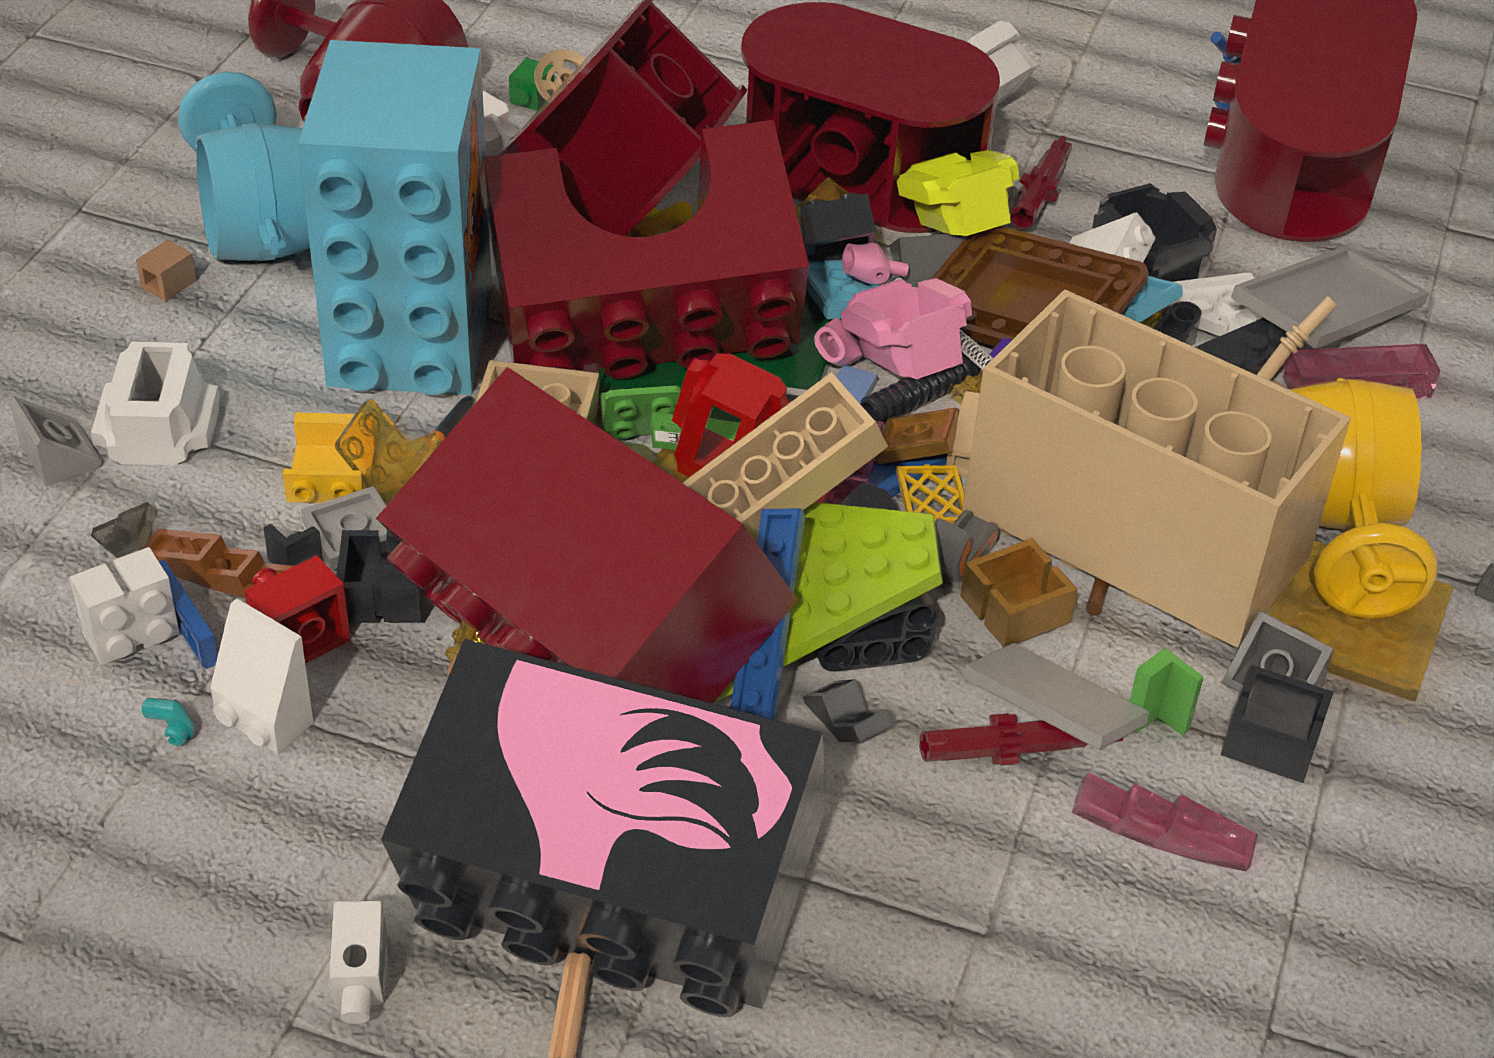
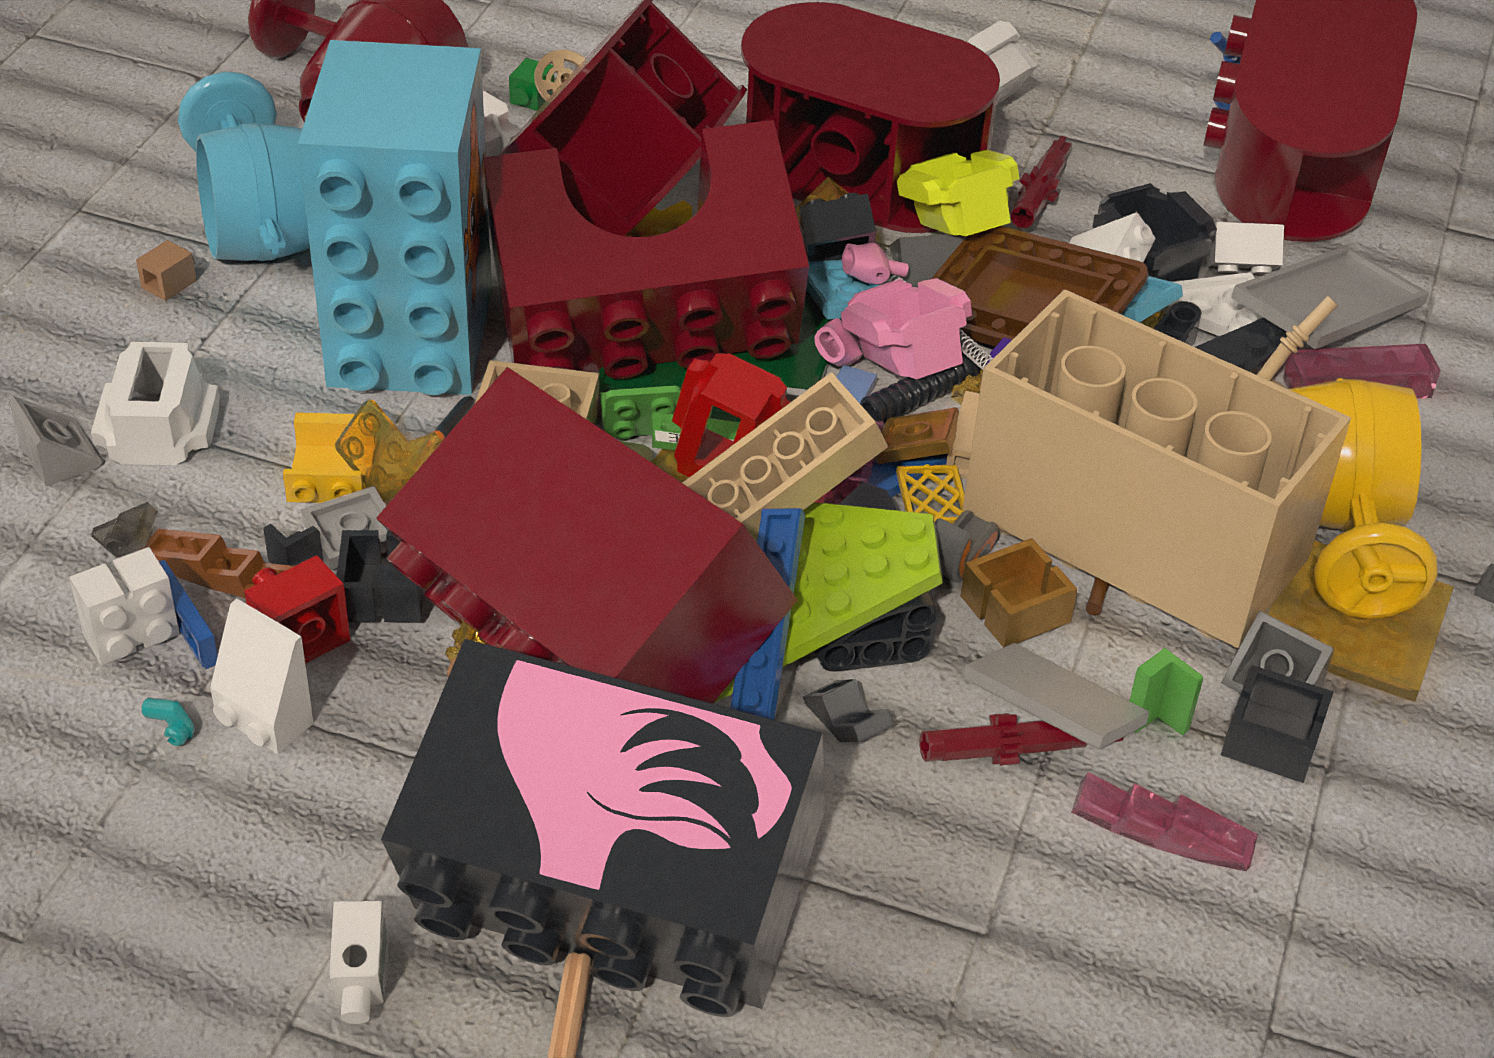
(1247, 247): none -> white slope

